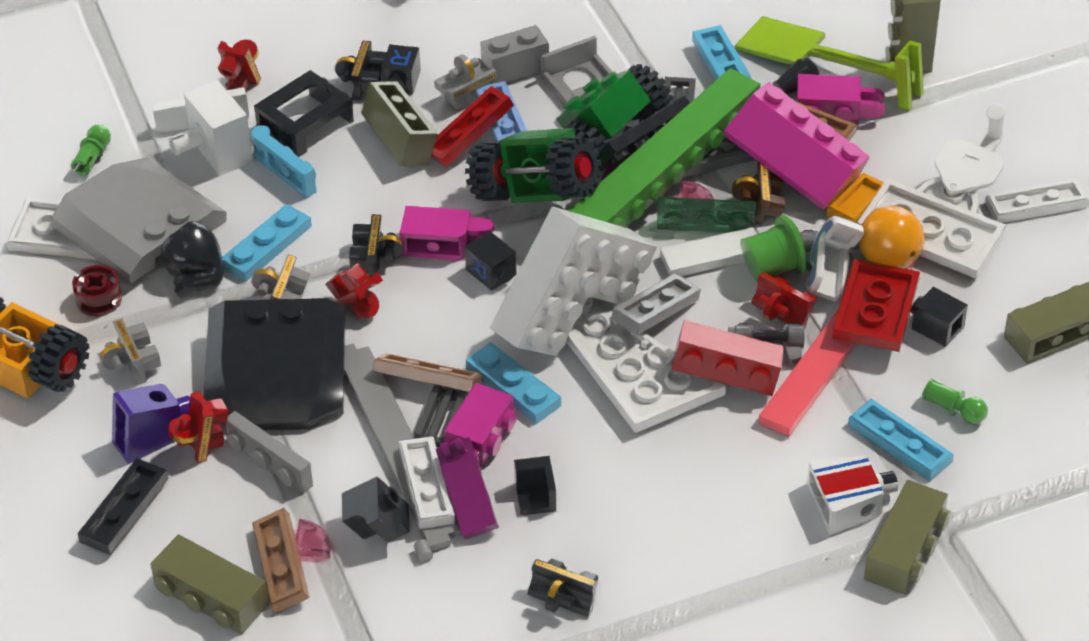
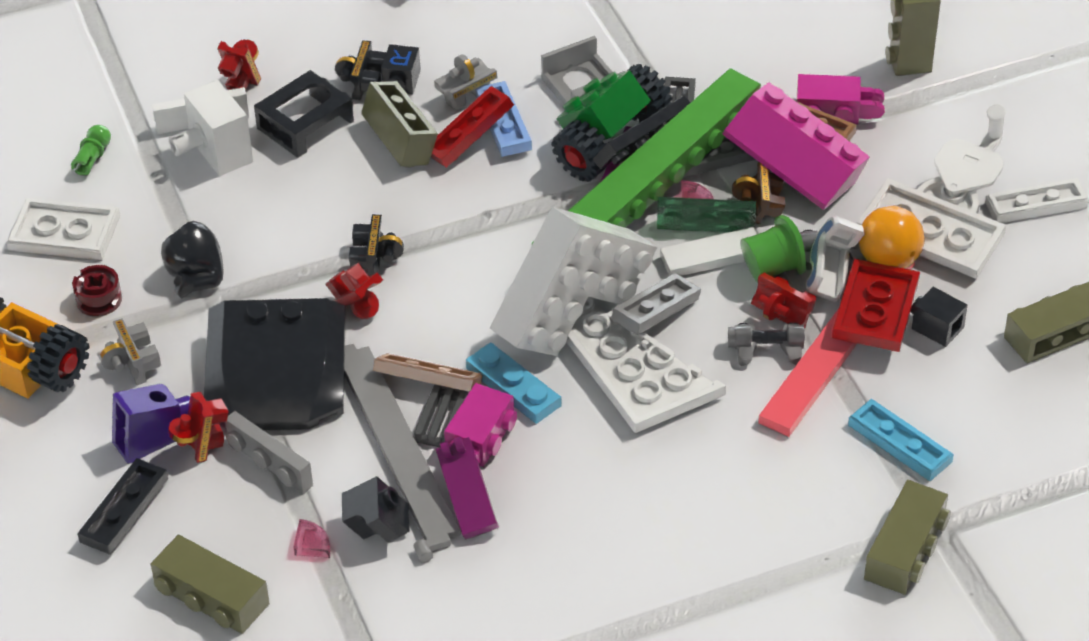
(130, 213): light grey wedge -> none
(266, 242): medium azure plate -> none
(280, 560): medium nougat tile -> none
(283, 162): medium azure plate -> none
(290, 277): light grey hips -> none
(426, 483): white tile -> none
(440, 232): dark pink hinge -> none
(490, 260): black brick -> none
(515, 54): light grey brick -> none
(534, 167): brick -> none
(535, 485): black panel -> none
(562, 587): black hips -> none
(718, 51): medium azure plate -> none
(728, 358): red brick -> none
(789, 42): lime piece -> none
(789, 78): black cone -> none
(848, 490): white torso -> none
(855, 198): light orange tile -> none
(971, 409): bright green pin -> none

